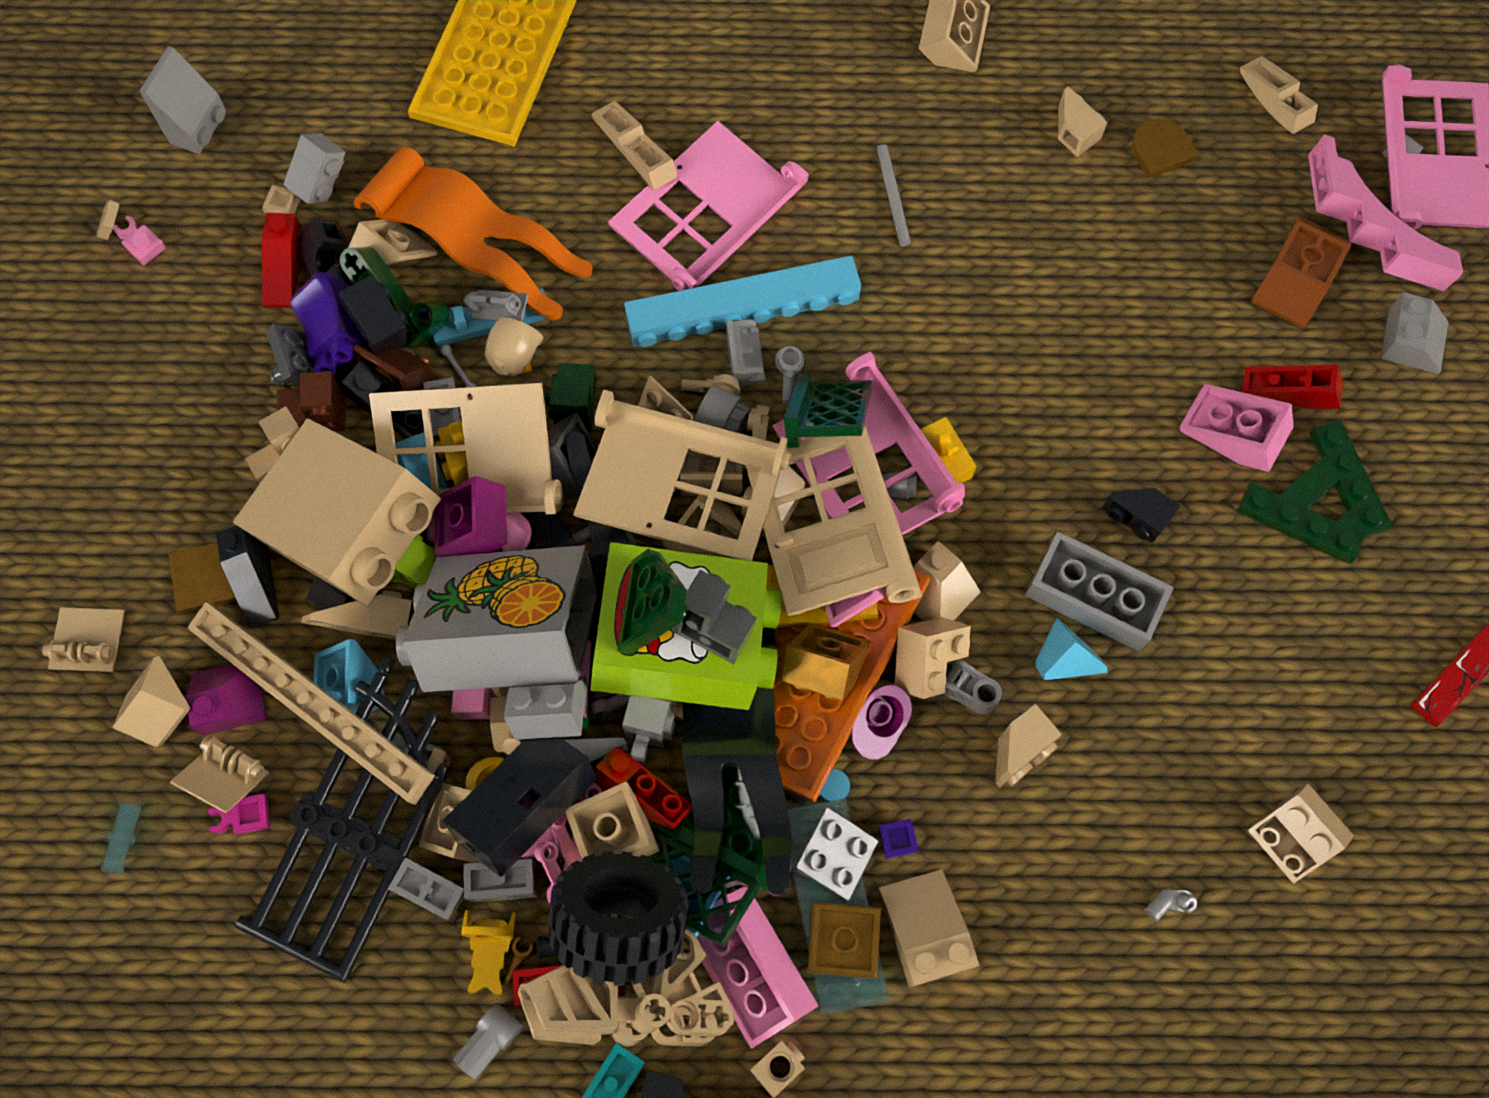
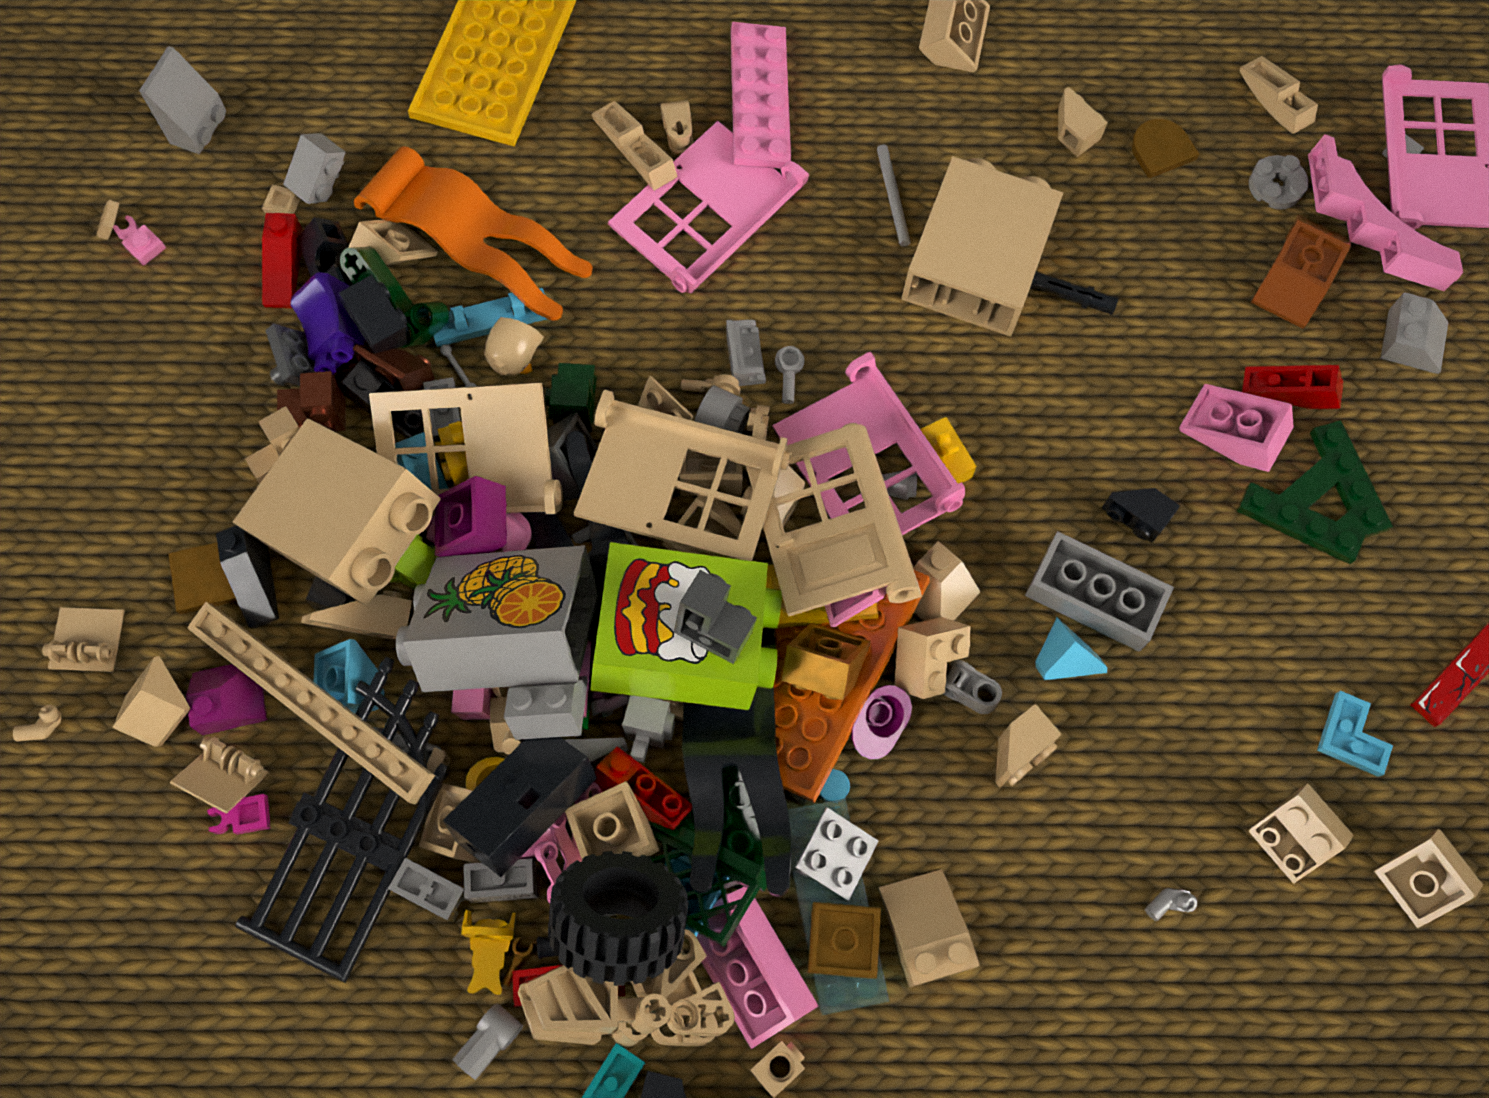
(44, 726): none -> tan arm
(121, 838): clear light blue pin -> none
(496, 304): light grey hinge -> none
(652, 602): dark green plate -> none
(678, 125): none -> tan piece
(747, 298): medium azure brick -> none
(760, 95): none -> bright pink plate
(818, 403): dark green fence -> none
(898, 839): dark purple plate -> none
(982, 245): none -> tan brick
(1075, 293): none -> black pin
(1283, 168): none -> light grey plate
(1346, 741): none -> medium azure plate
(1429, 878): none -> tan slope

